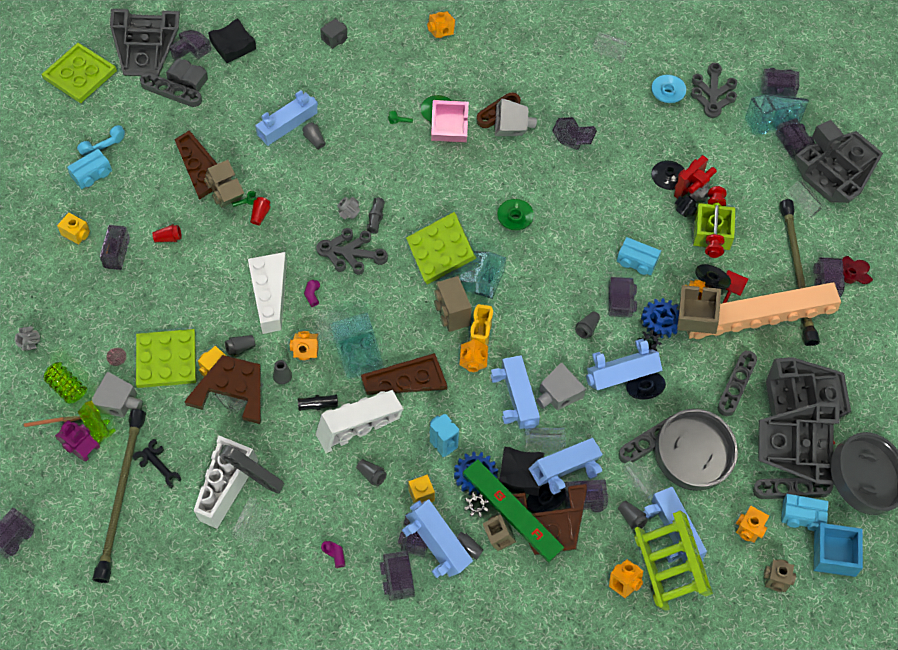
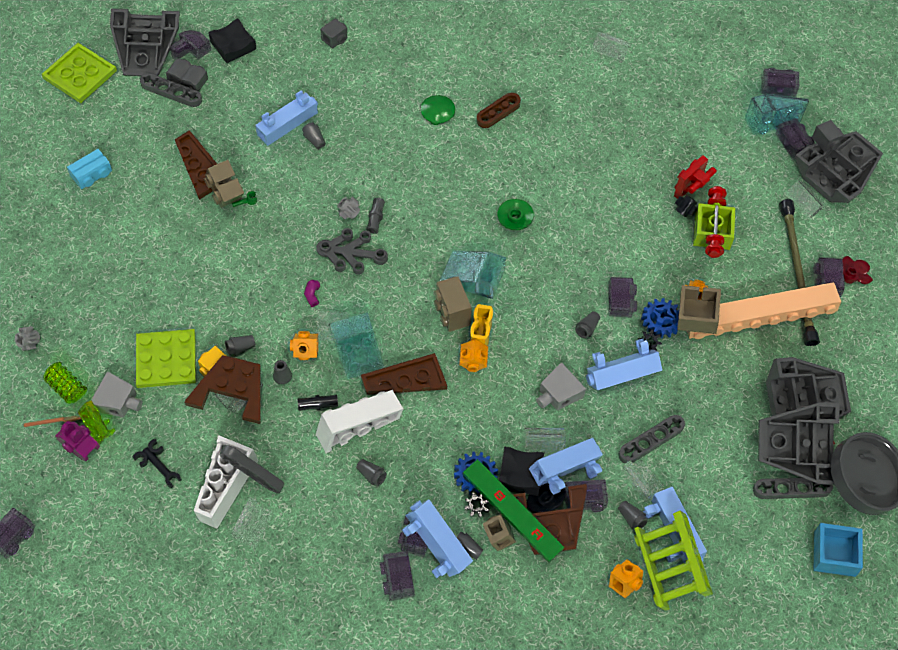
(73, 228): yellow brick -> none
(103, 569): olive hose -> none
(114, 247): brick -> none
(116, 356): piece -> none
(117, 134): medium azure bar -> none
(167, 234): red cone -> none
(260, 209): red cone -> none
(269, 281): white wedge -> none
(335, 551): magenta arm -> none
(394, 118): green hand -> none
(421, 489): yellow brick -> none
(441, 24): light orange brick -> none
(441, 248): lime plate -> none
(444, 435): medium azure brick -> none
(449, 121): bright pink piece -> none
(512, 119): light grey torso -> none
(520, 392): light blue brick -> none
(571, 135): brick -> none
(638, 256): medium azure brick -> none
(646, 386): black dish -> none
(664, 178): black dish -> none
(669, 83): medium azure dish -> none
(696, 449): piece -> none
(701, 193): light grey gear -> none
(713, 91): dark grey plant -> none
(713, 276): black dish -> none
(737, 284): red piece -> none
(737, 383): dark grey beam -> none
(752, 524): light orange brick -> none
(779, 575): dark tan brick -> none
(804, 511): medium azure brick -> none

